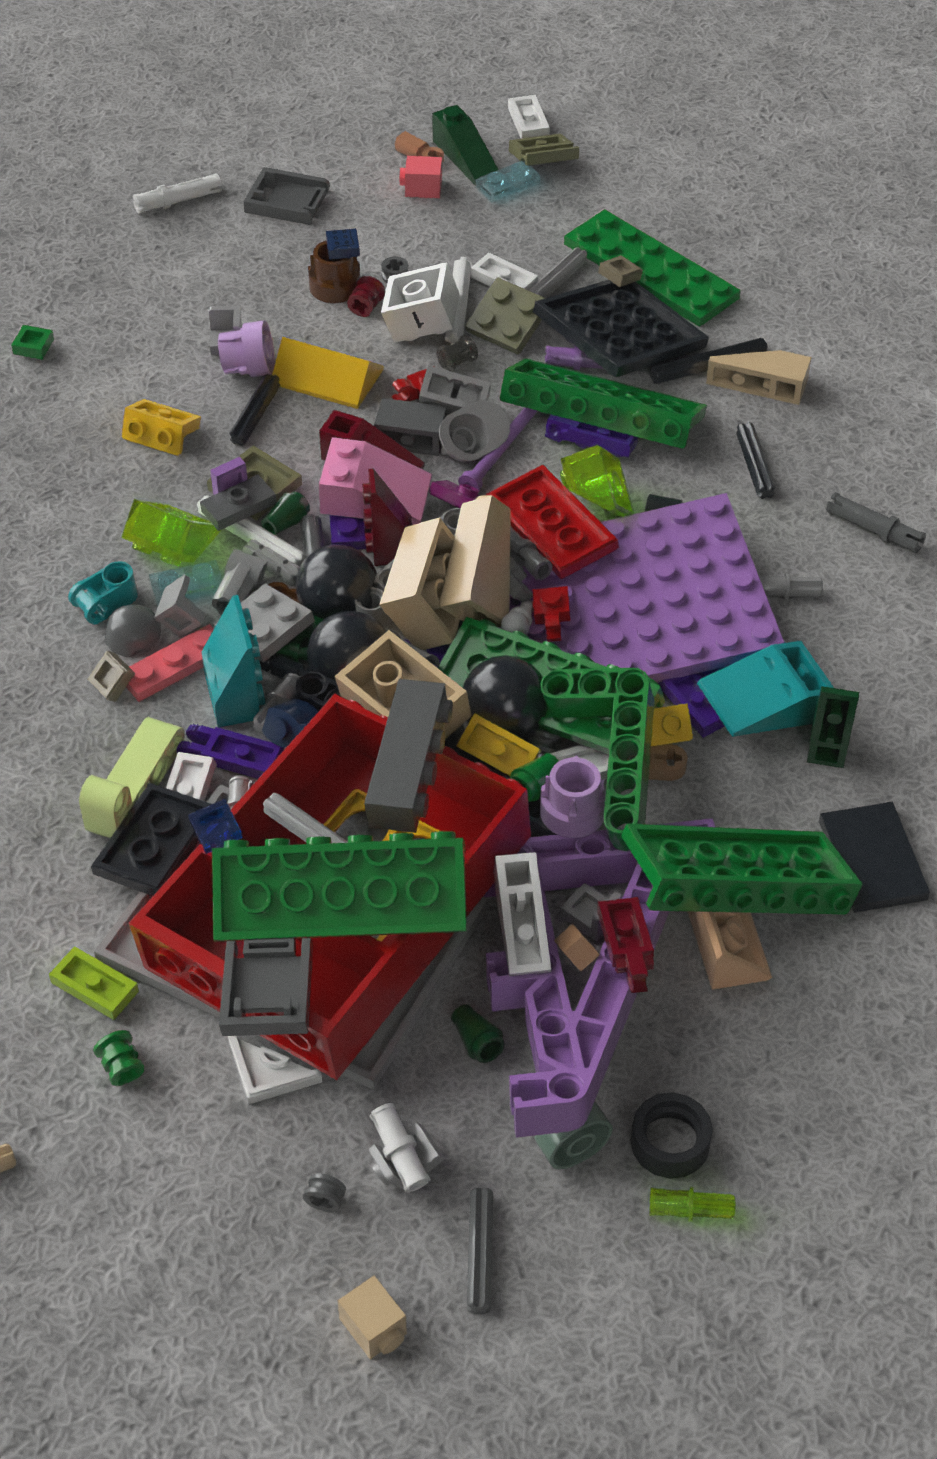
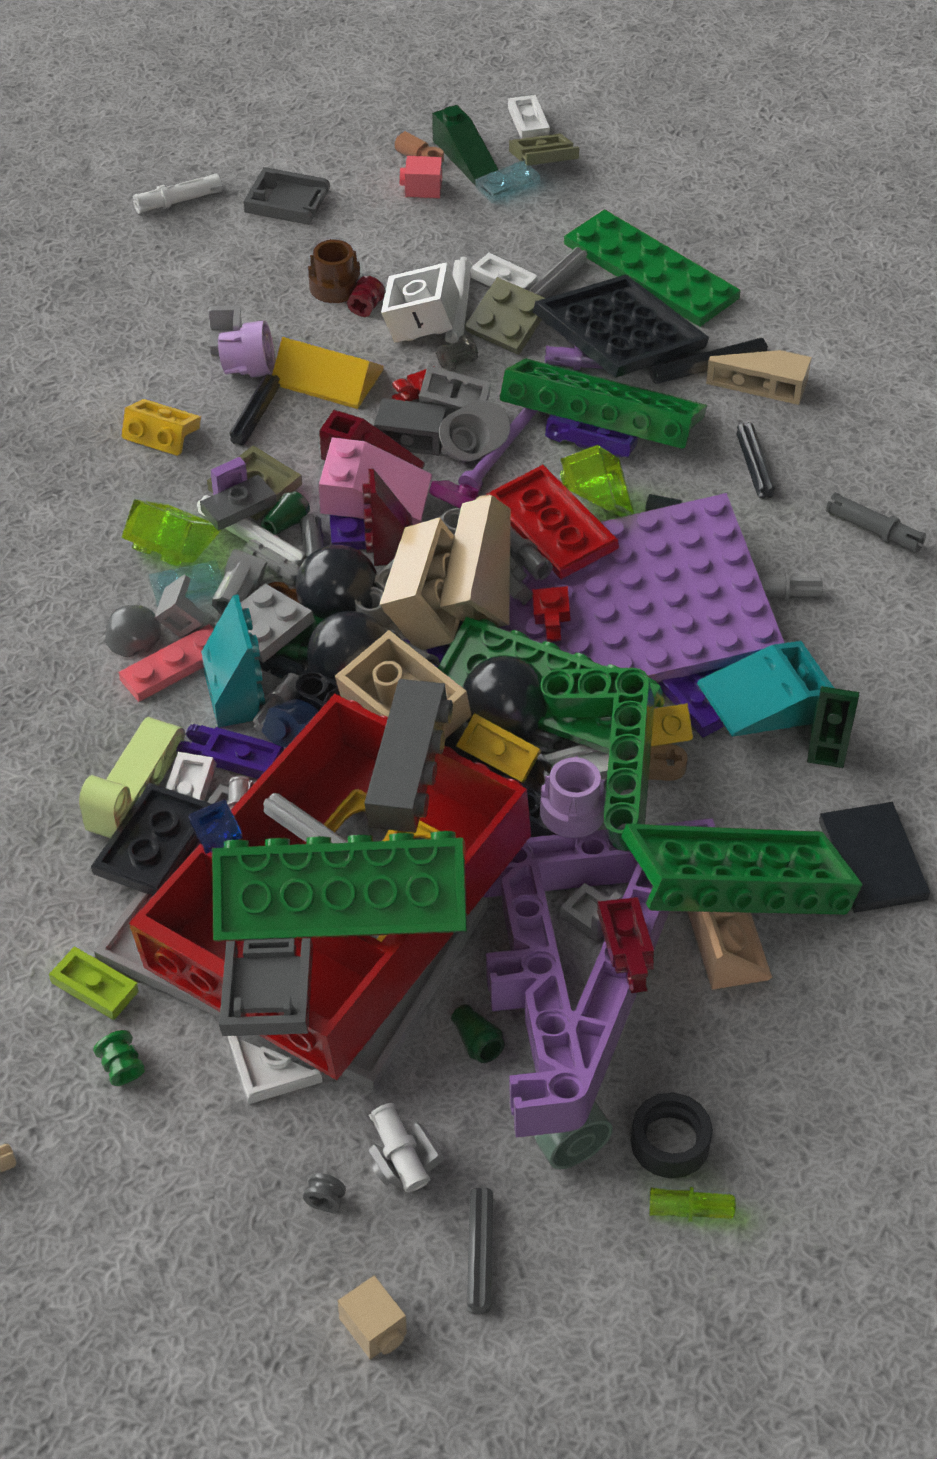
(32, 342): green plate -> none
(106, 591): teal piece -> none
(111, 676): dark tan tile -> none
(342, 243): dark blue tile -> none
(391, 264): dark grey bush -> none
(519, 618): light grey bar -> none
(521, 913): white slope -> none
(534, 775): green cone -> none
(576, 947): medium nougat piece -> none
(620, 271): dark tan tile -> none

